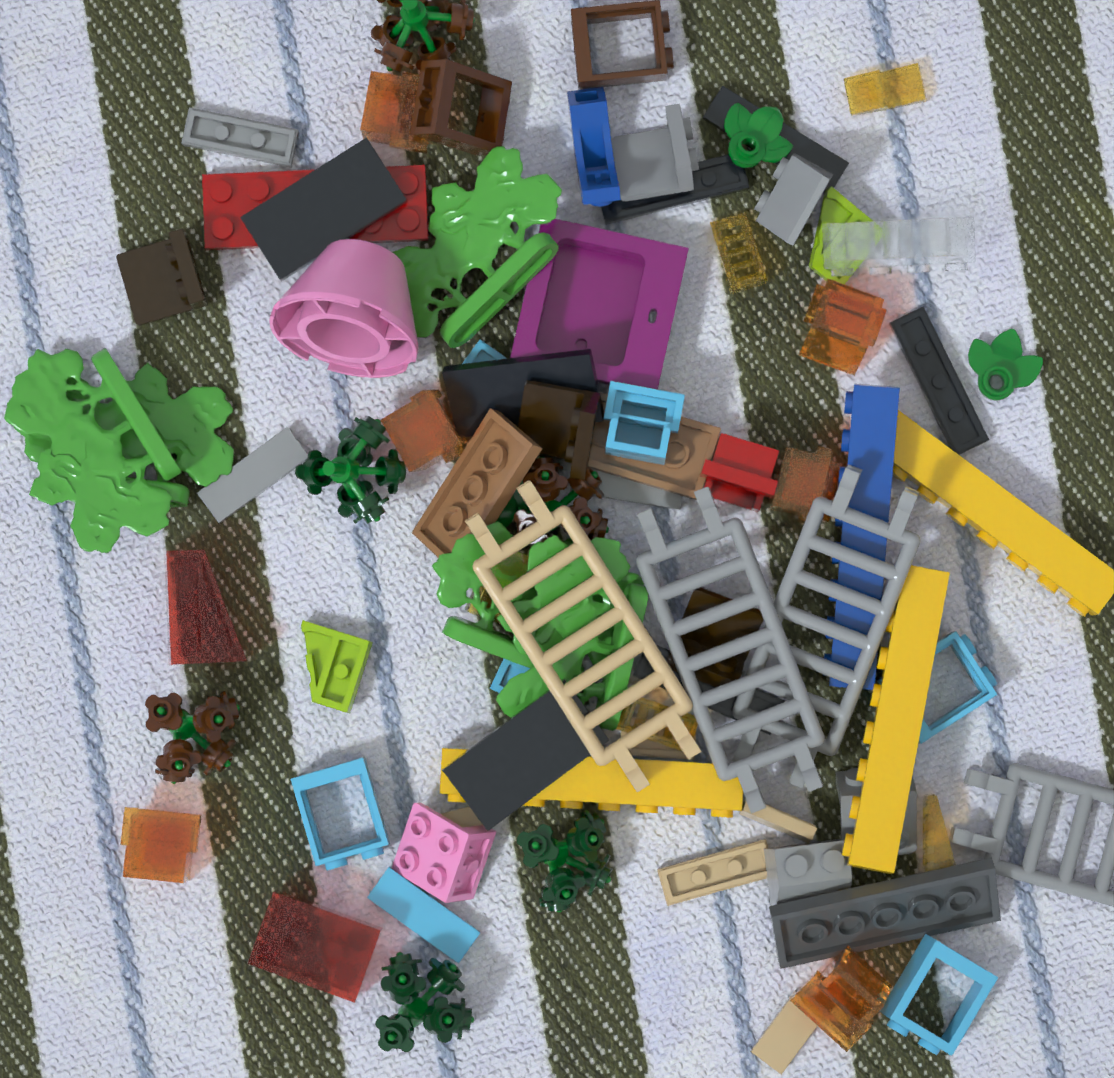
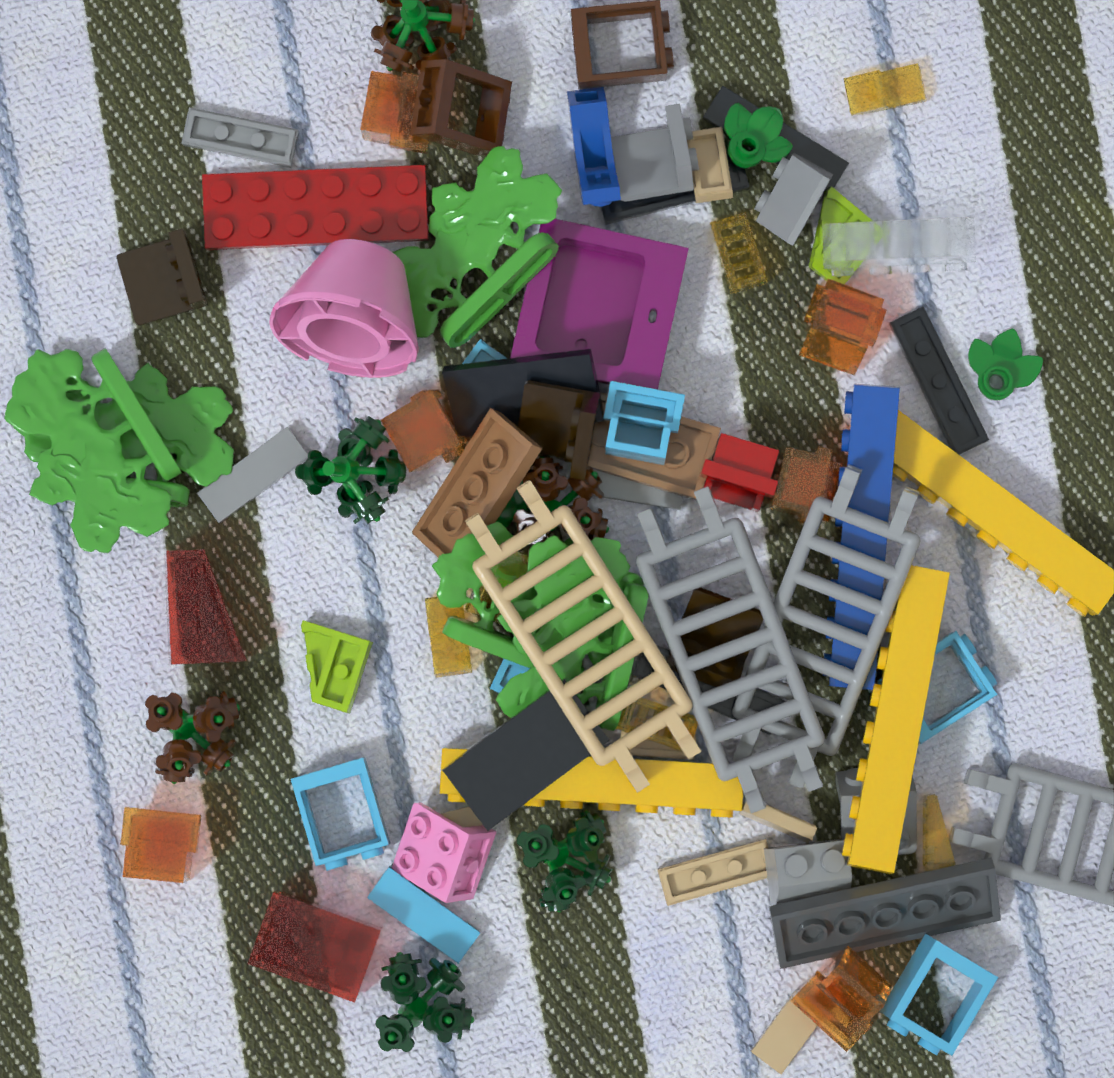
(323, 208): black tile -> none
(448, 655): none -> clear yellow slope
(713, 178): none -> tan tile

